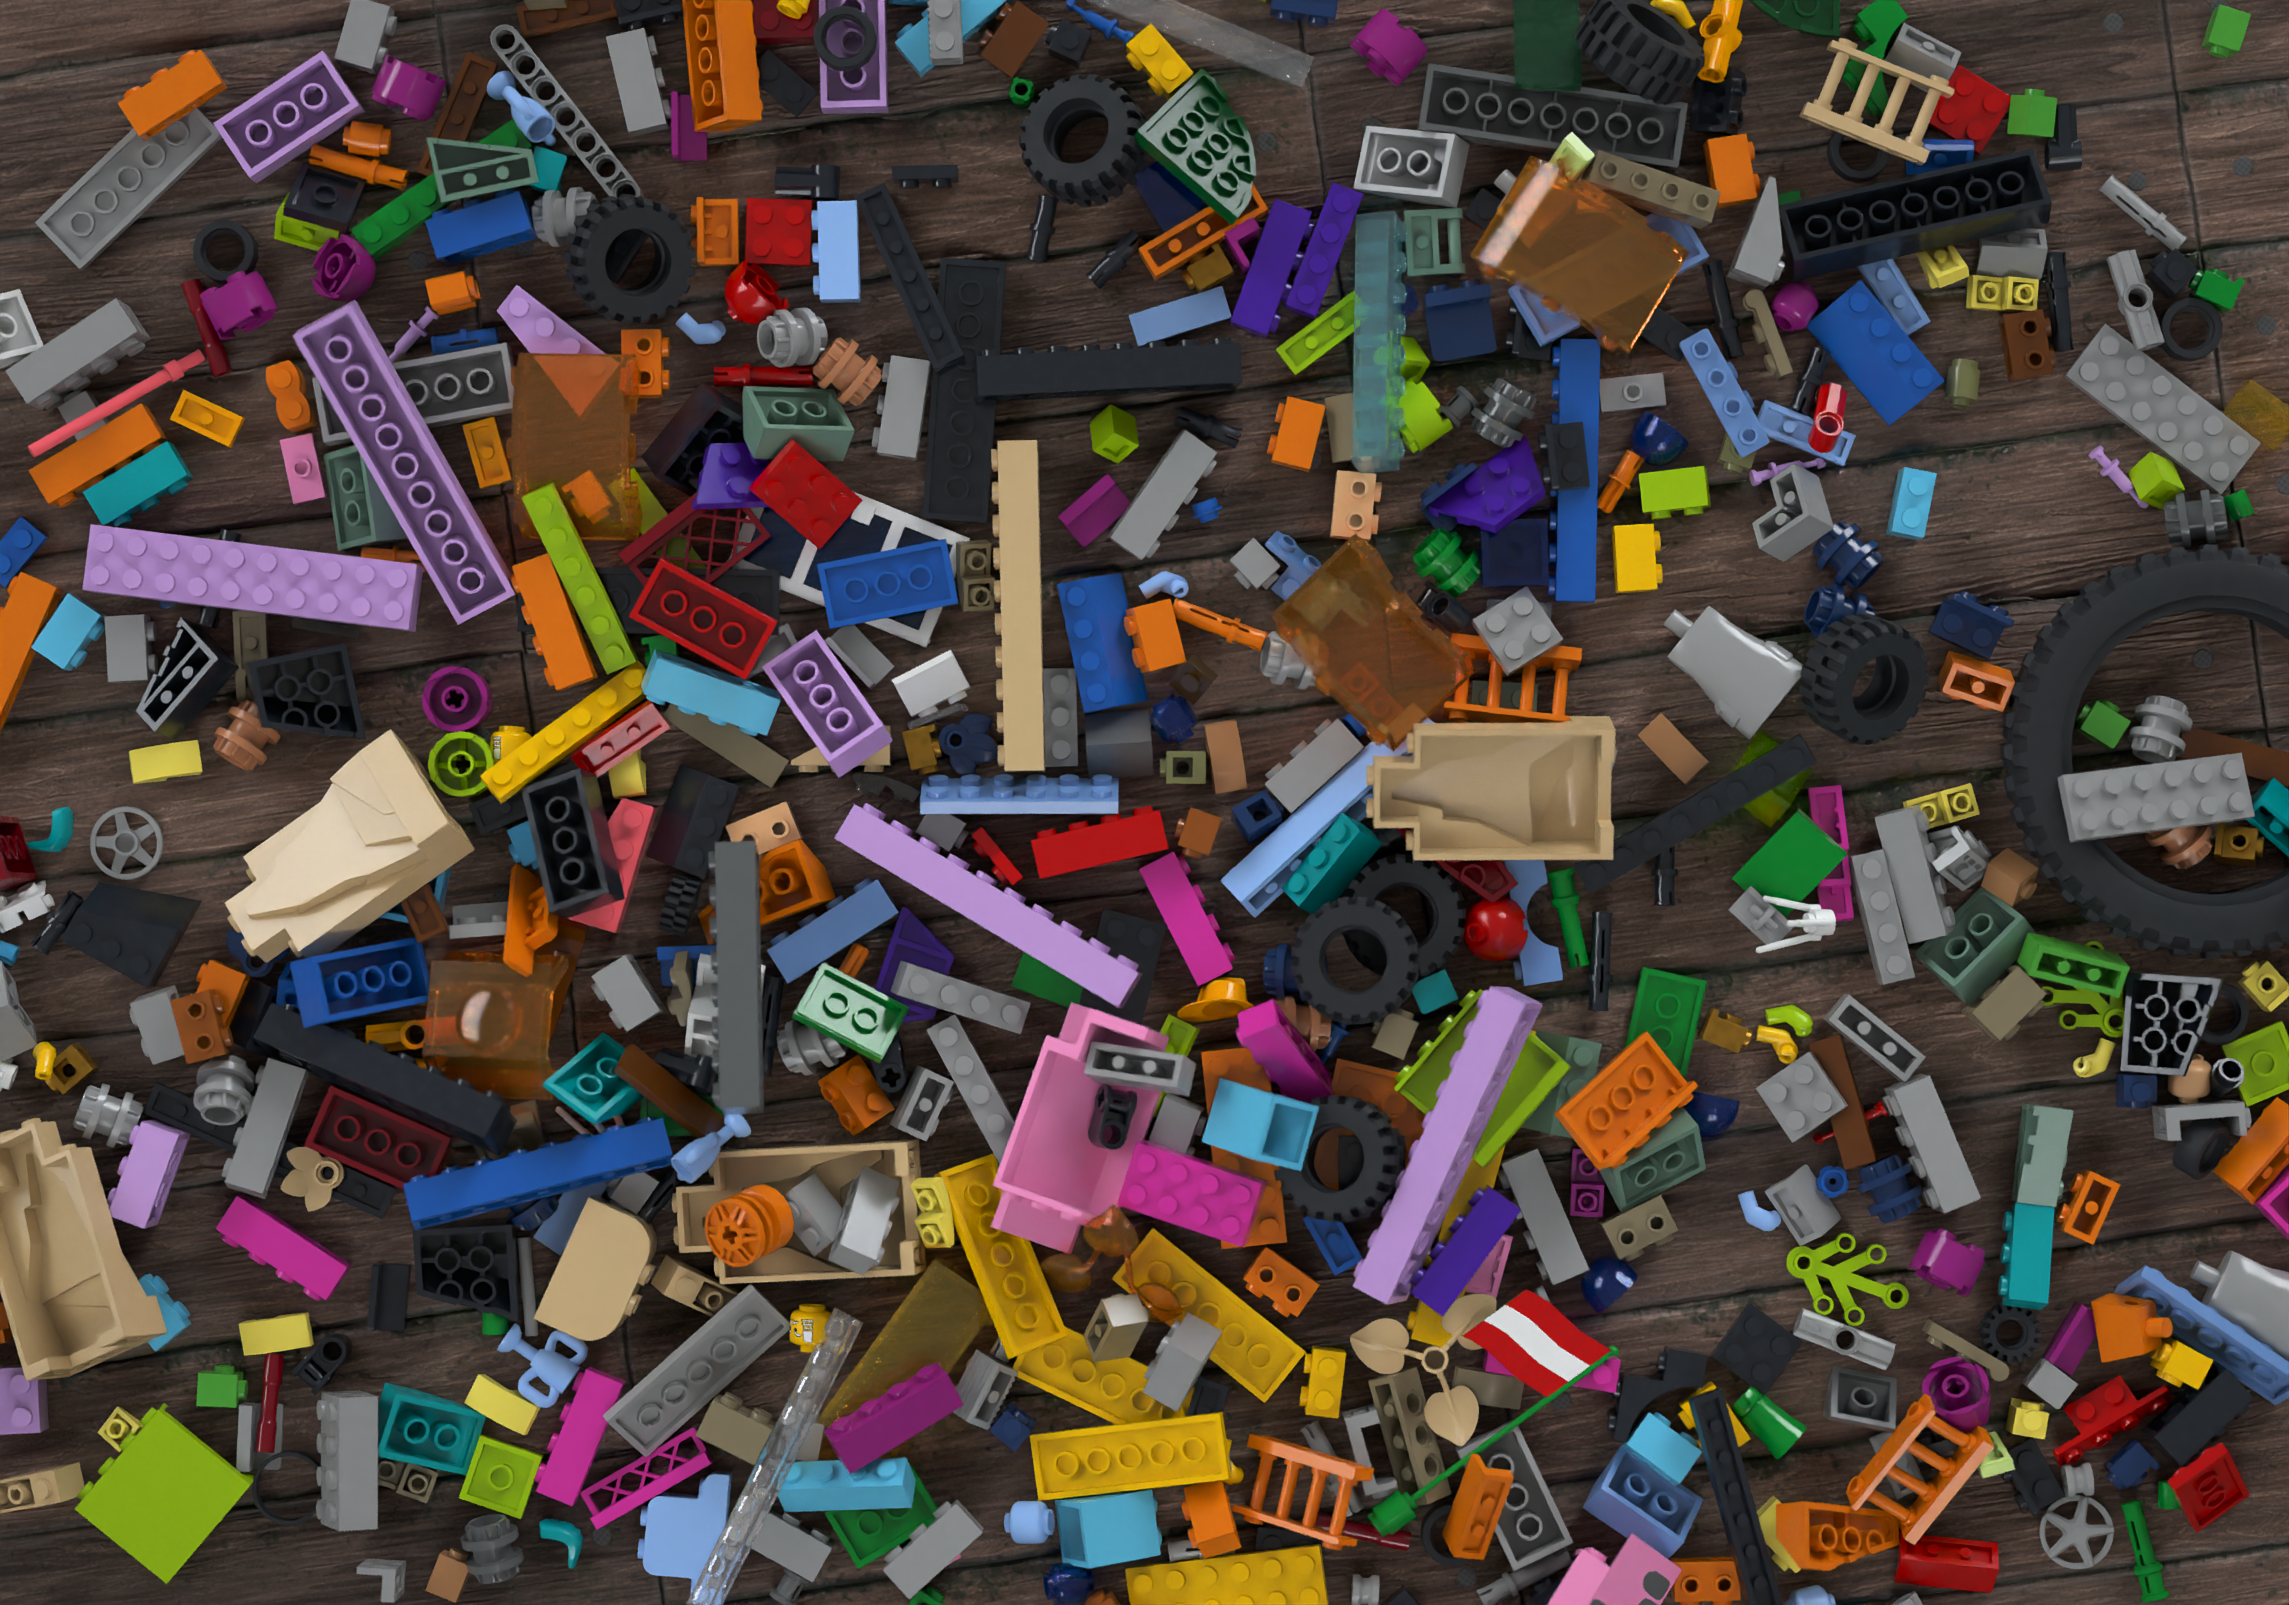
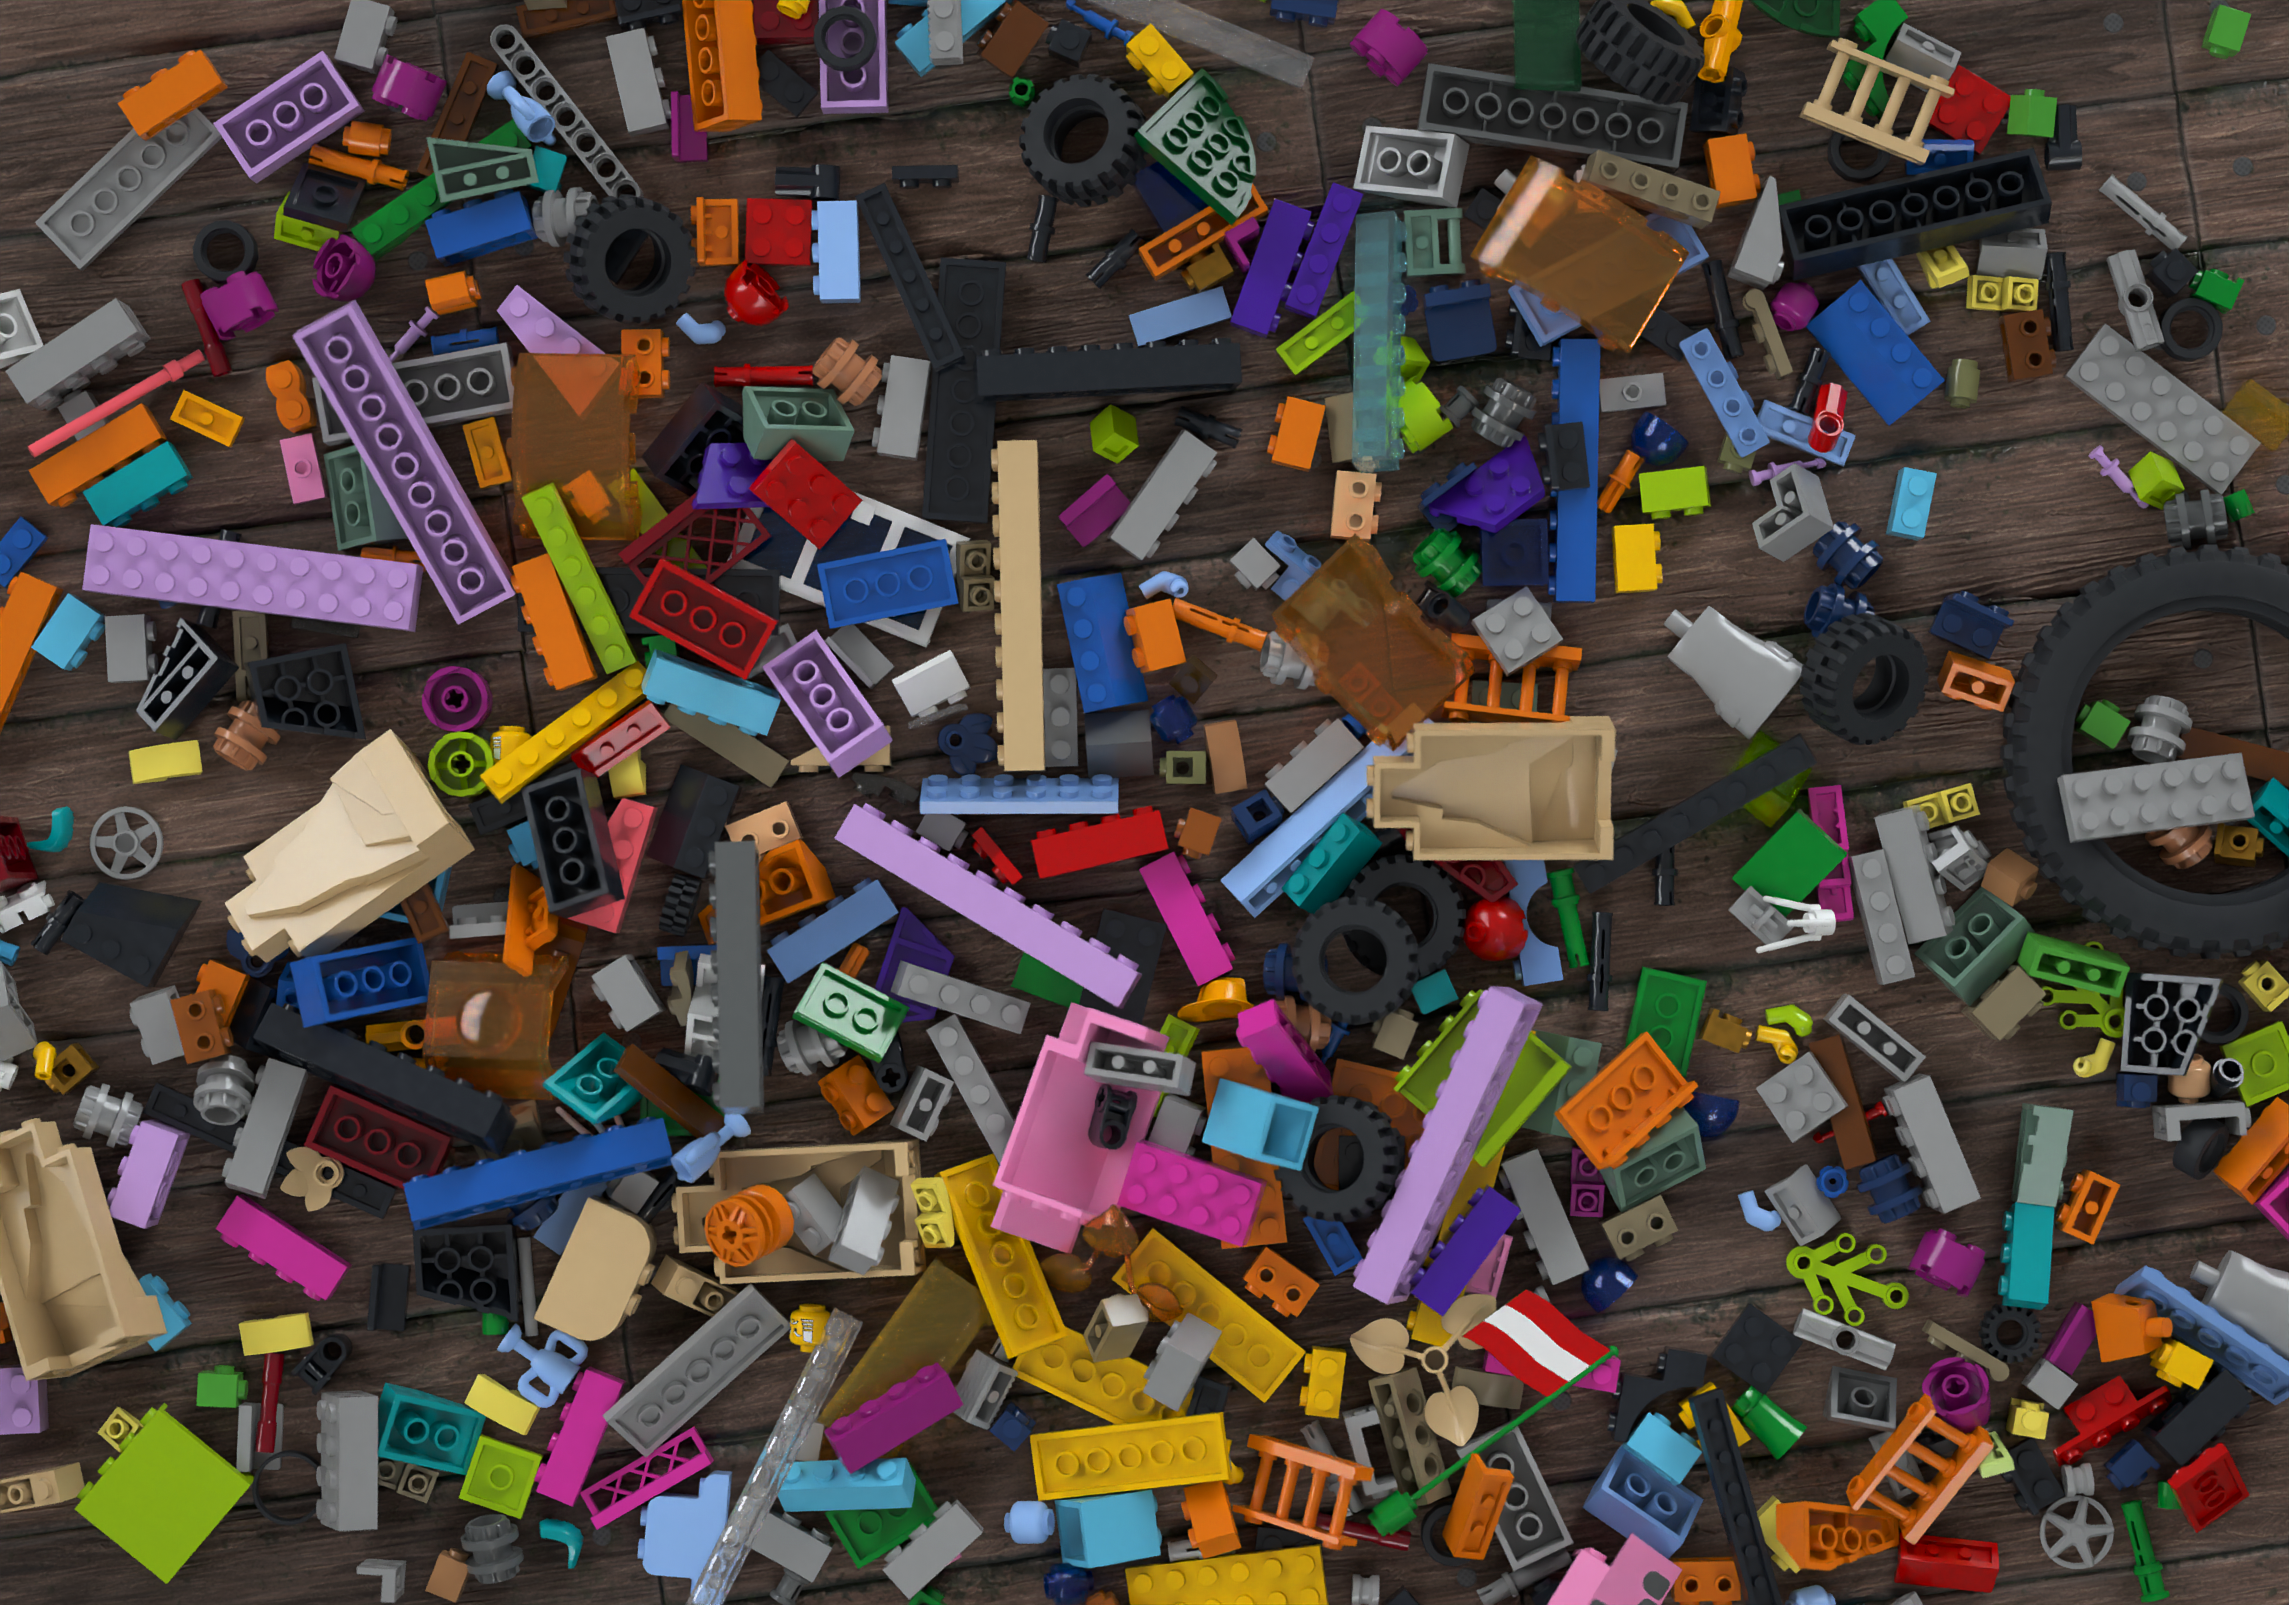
(736, 1427): dark tan brick -> none
(792, 337): light grey piece -> none
(922, 749): pearl gold brick -> none
(1206, 510): blue plate -> none
(1572, 157): yellowish green plate -> none
(1673, 749): medium nougat slope -> none

